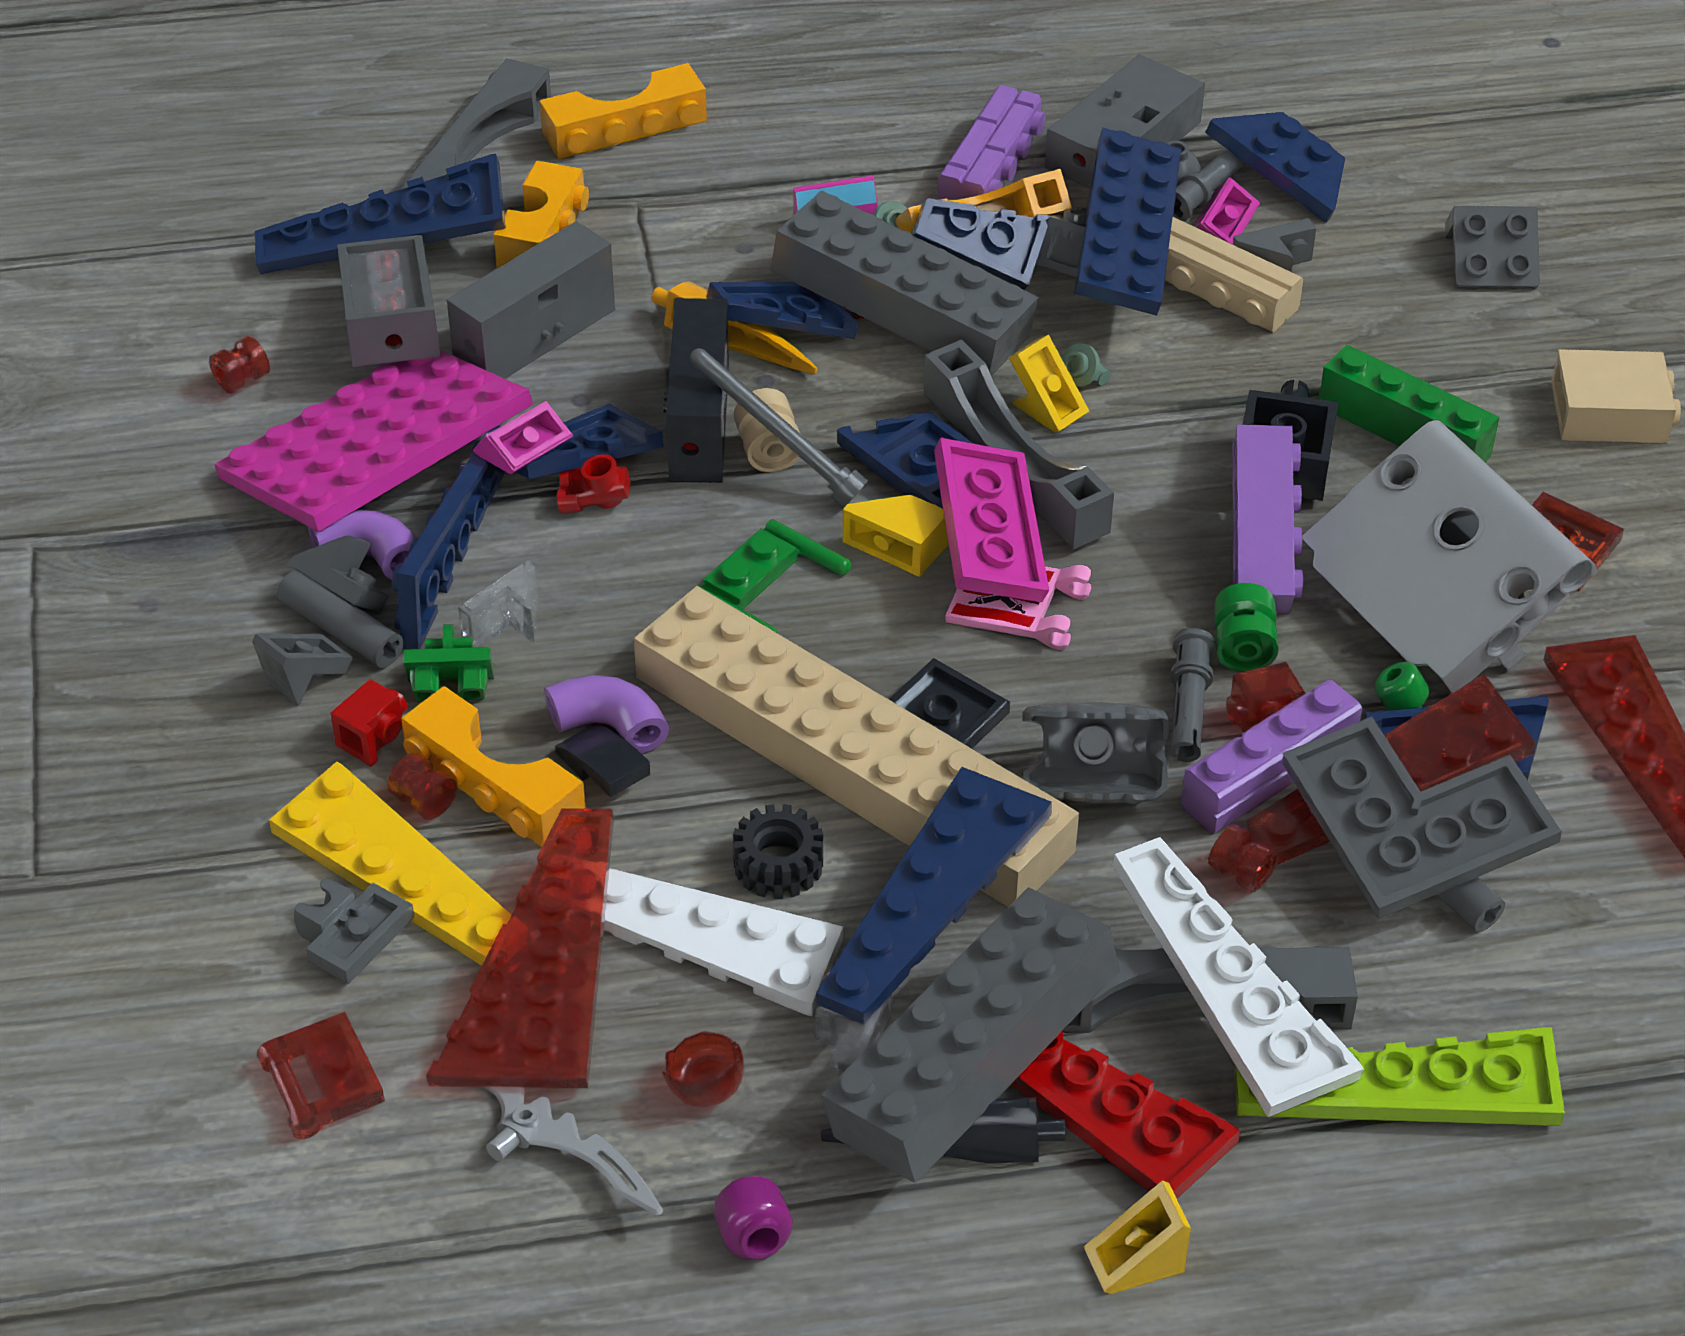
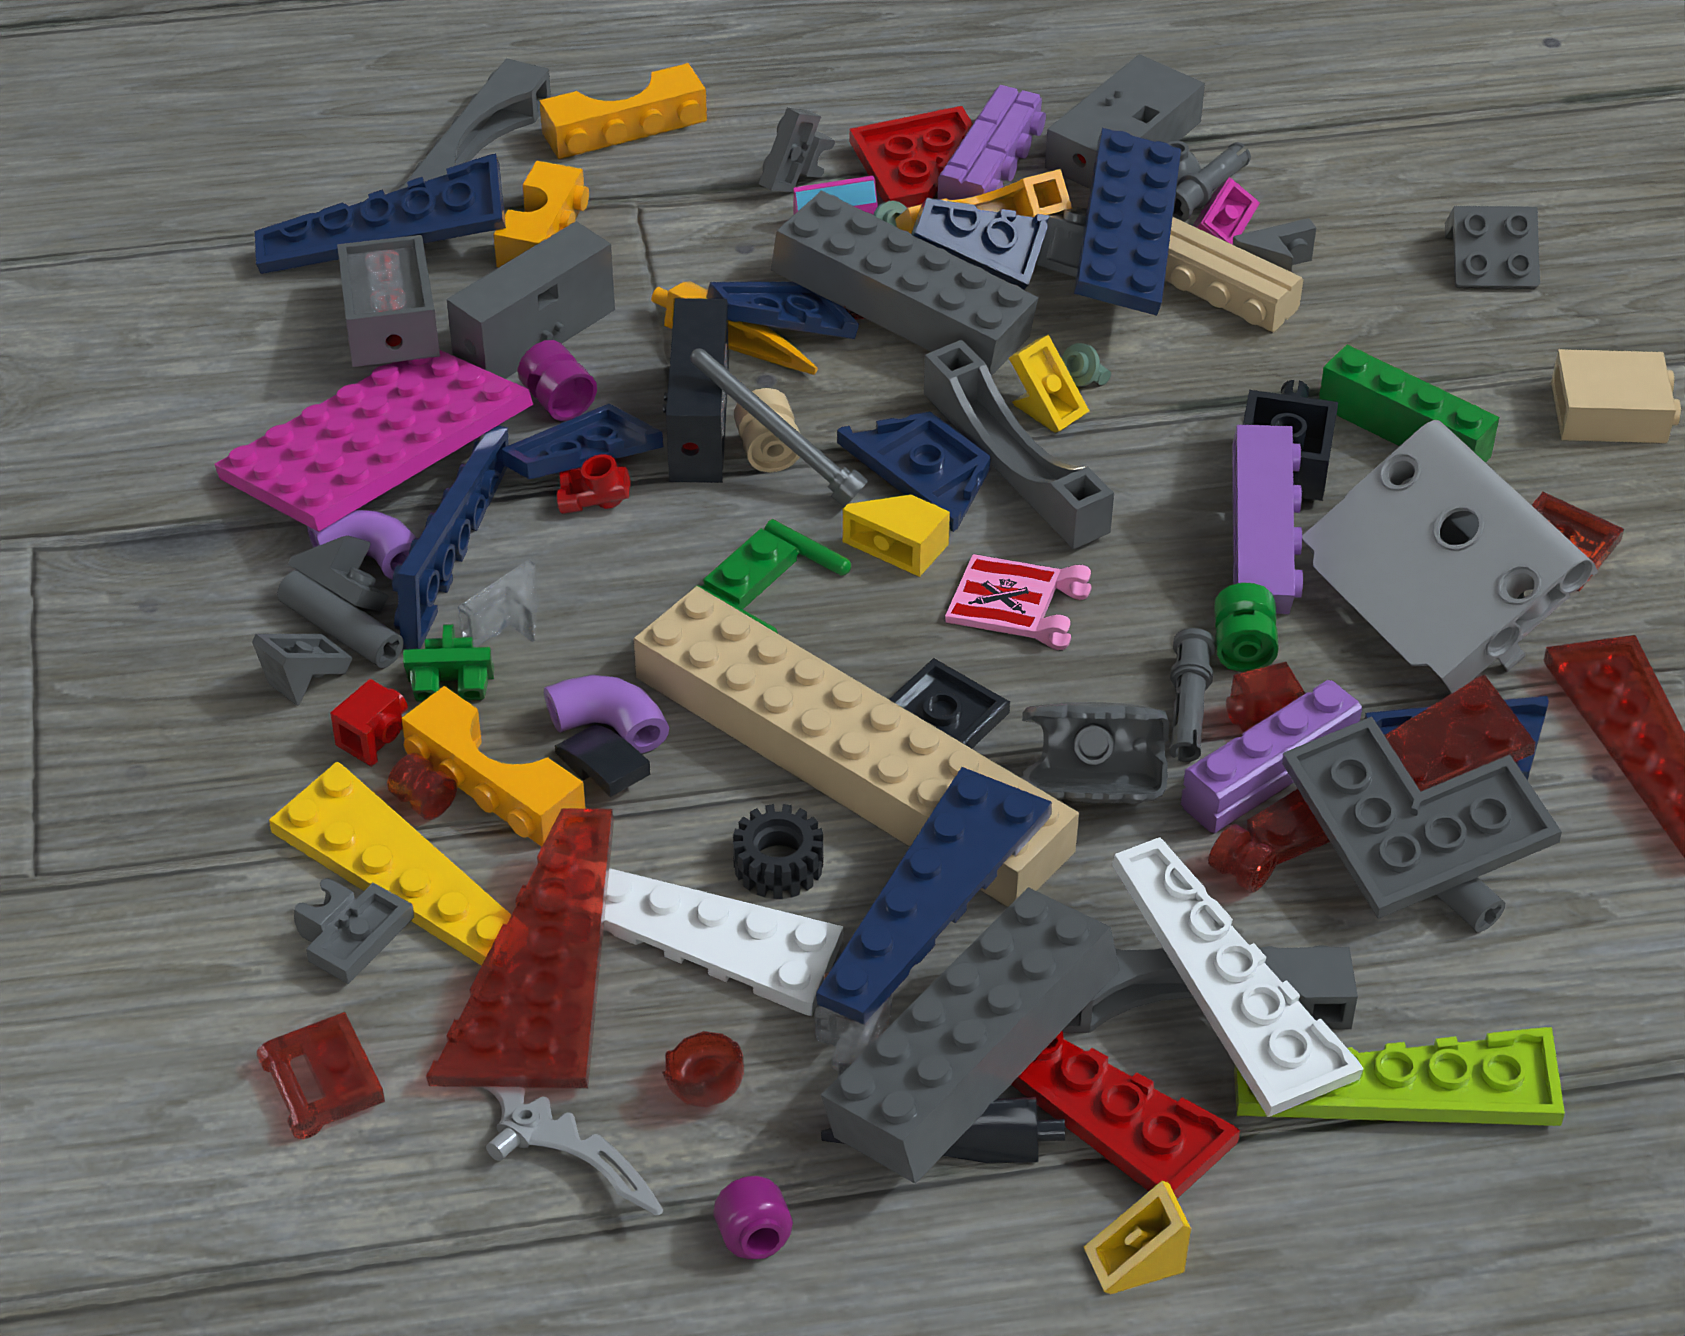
(239, 364): clear red wheel -> none
(524, 439): dark pink slope -> none
(557, 380): none -> magenta wheel
(795, 150): none -> dark grey plate
(910, 152): none -> red plate
(990, 520): dark pink plate -> none
(1285, 156): dark blue wing -> none
(1401, 687): green piece -> none

